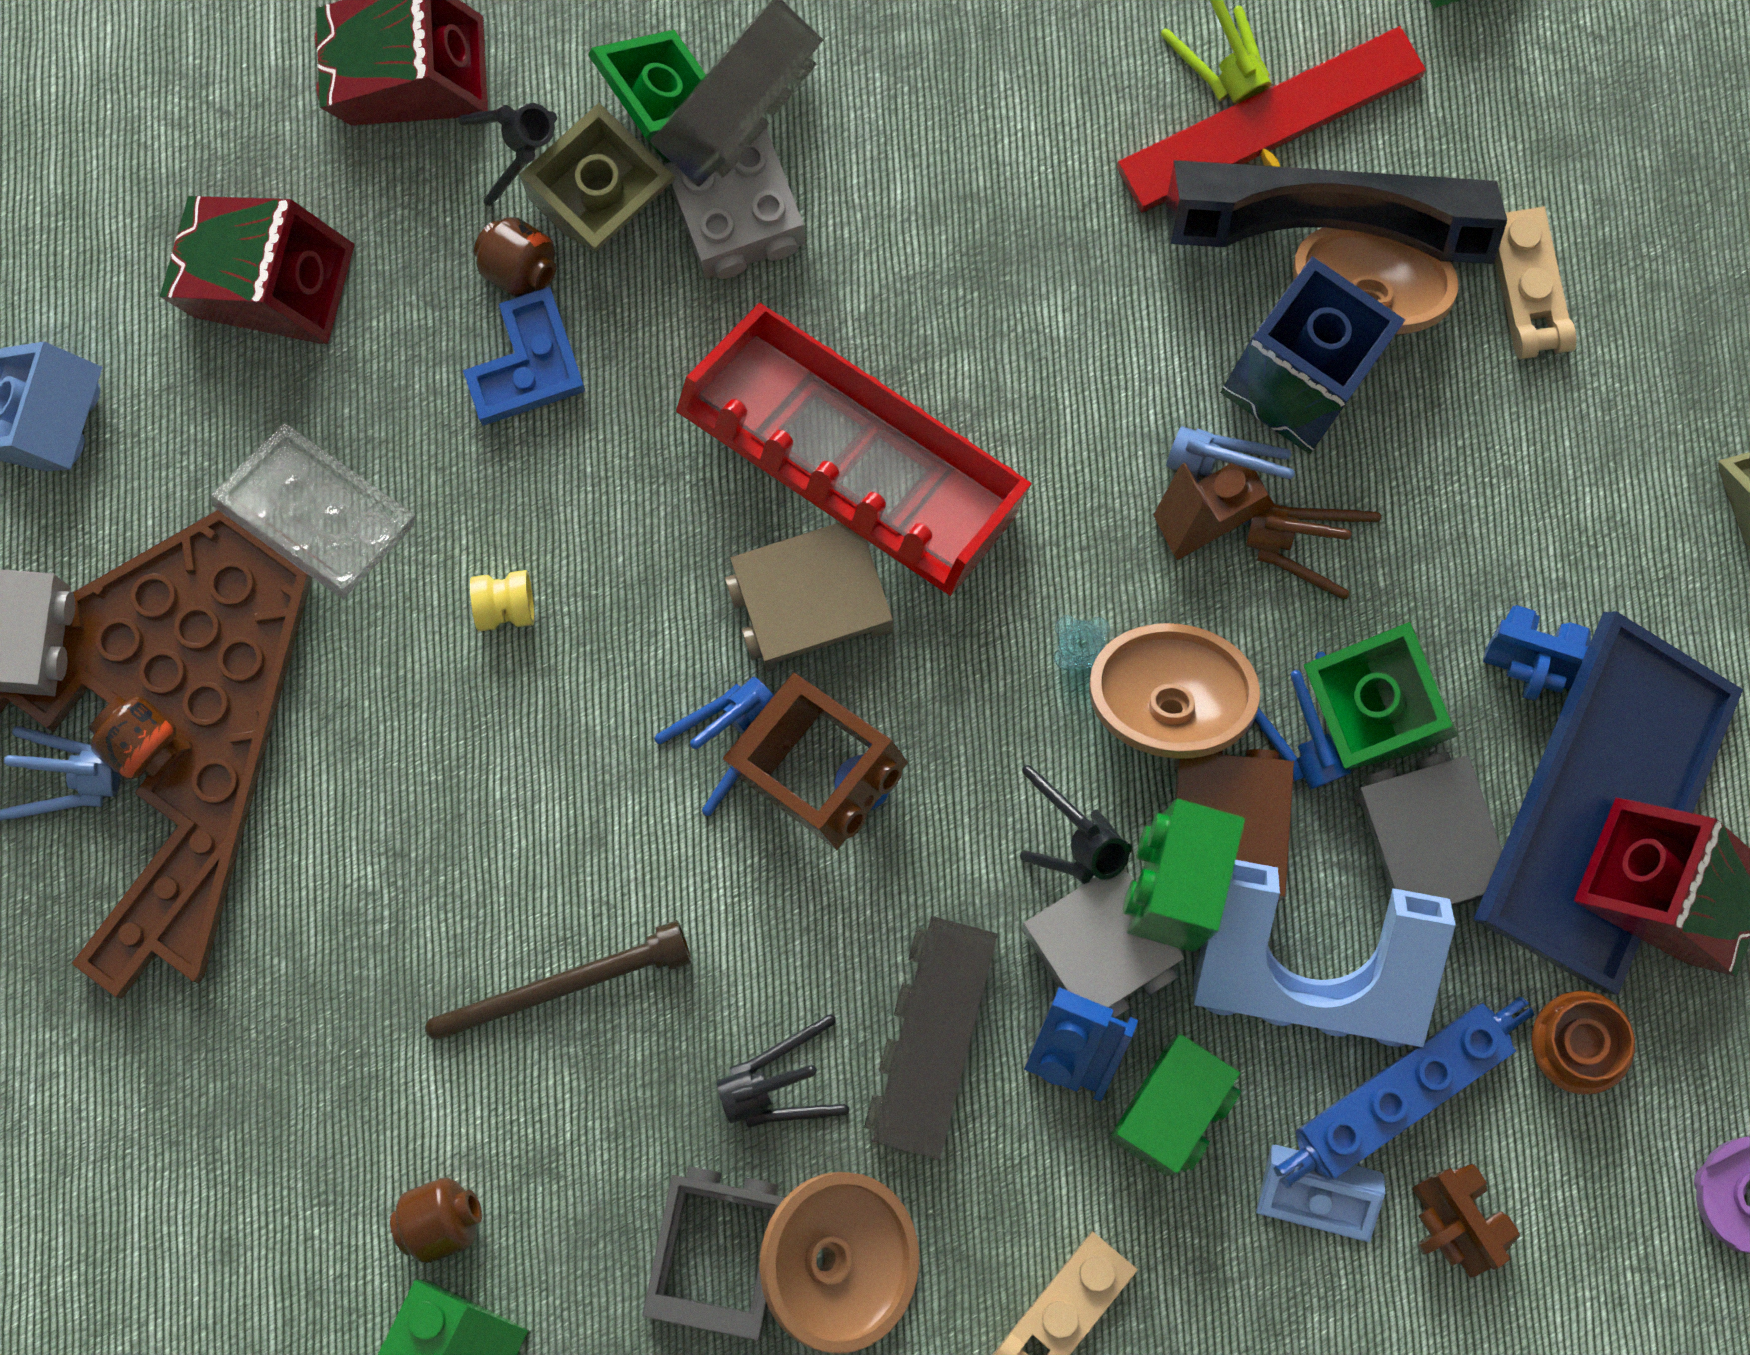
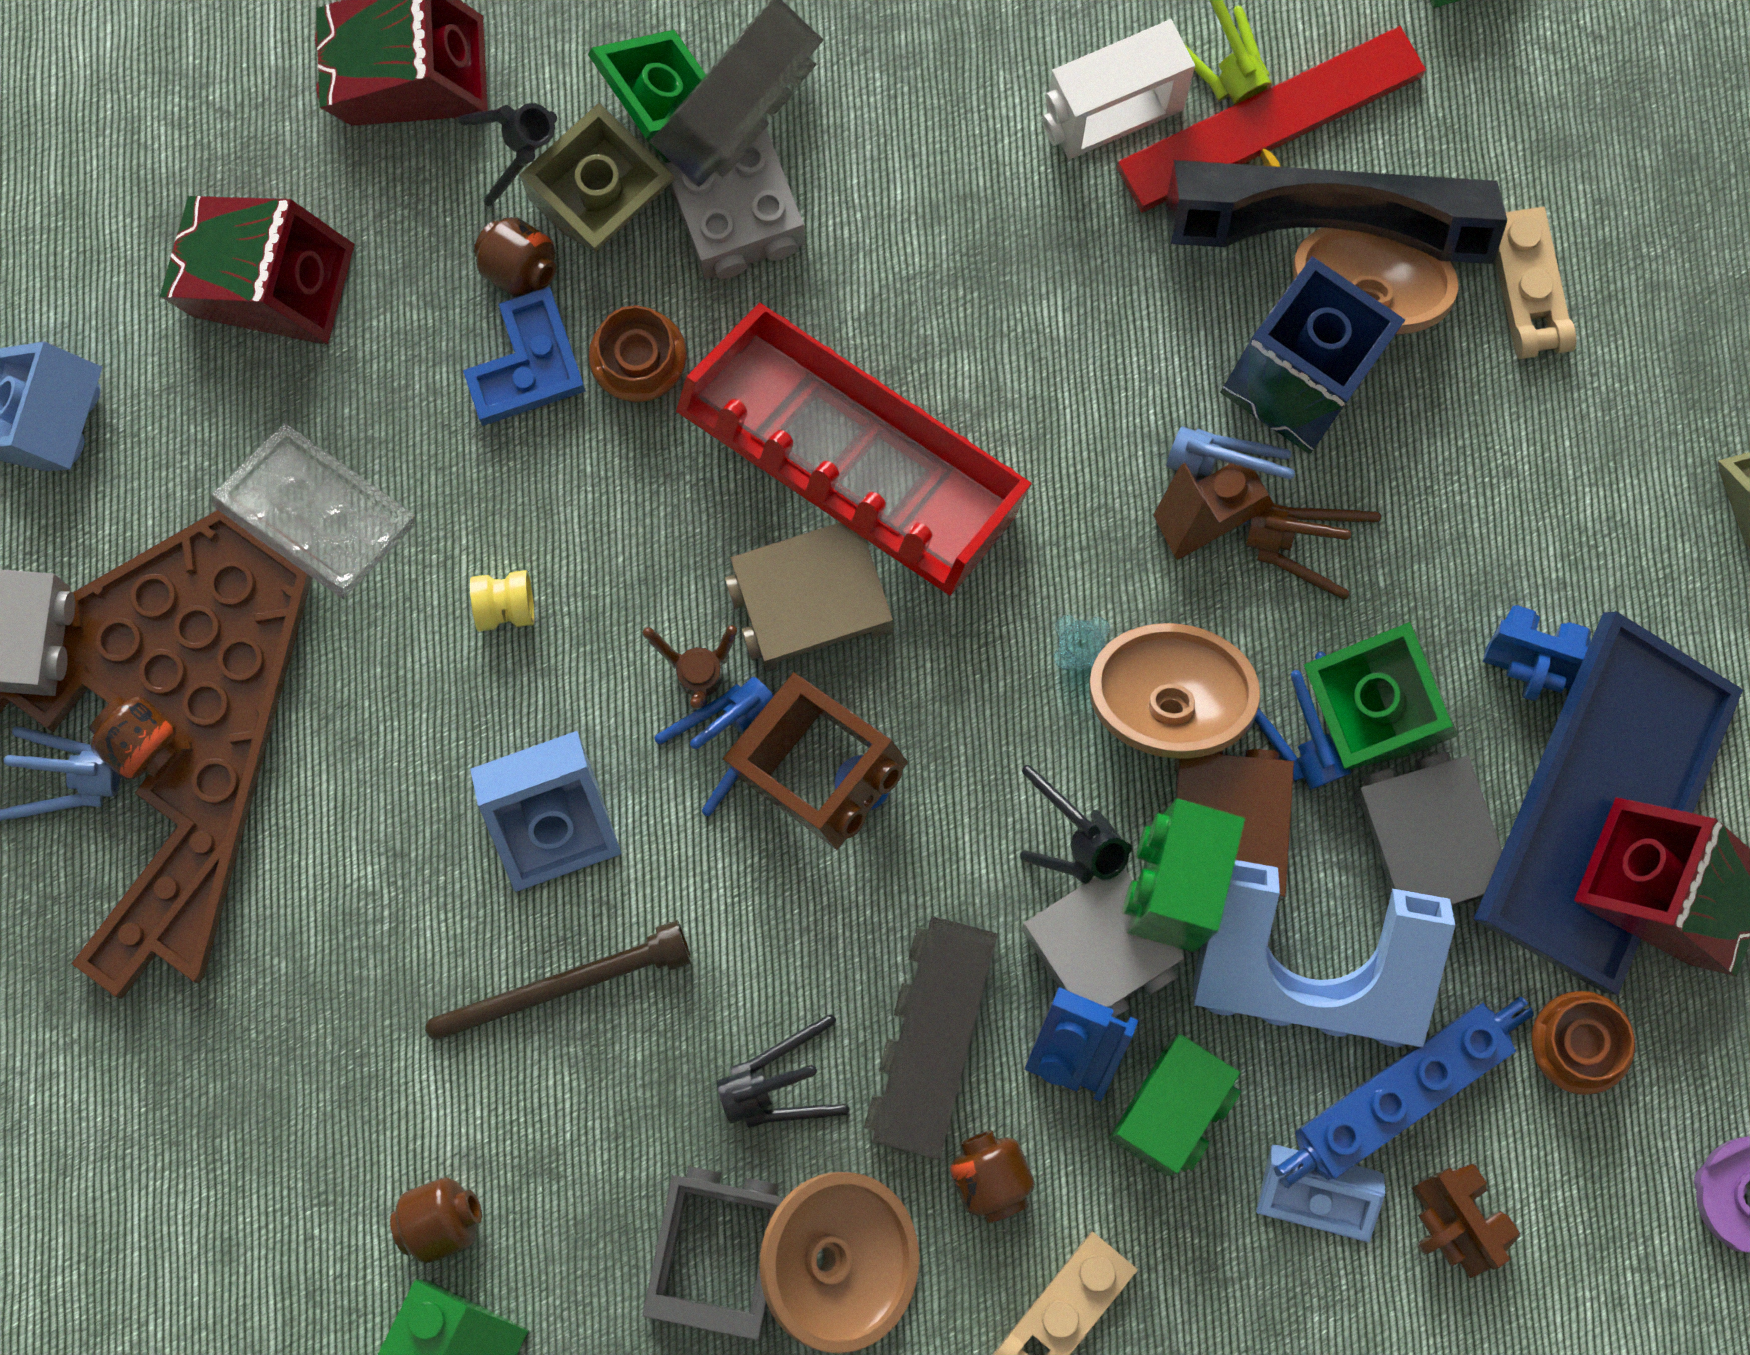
(545, 811): none -> medium blue slope
(637, 354): none -> dark orange piece
(697, 668): none -> reddish brown plant
(992, 1176): none -> reddish brown head
(1118, 90): none -> white window

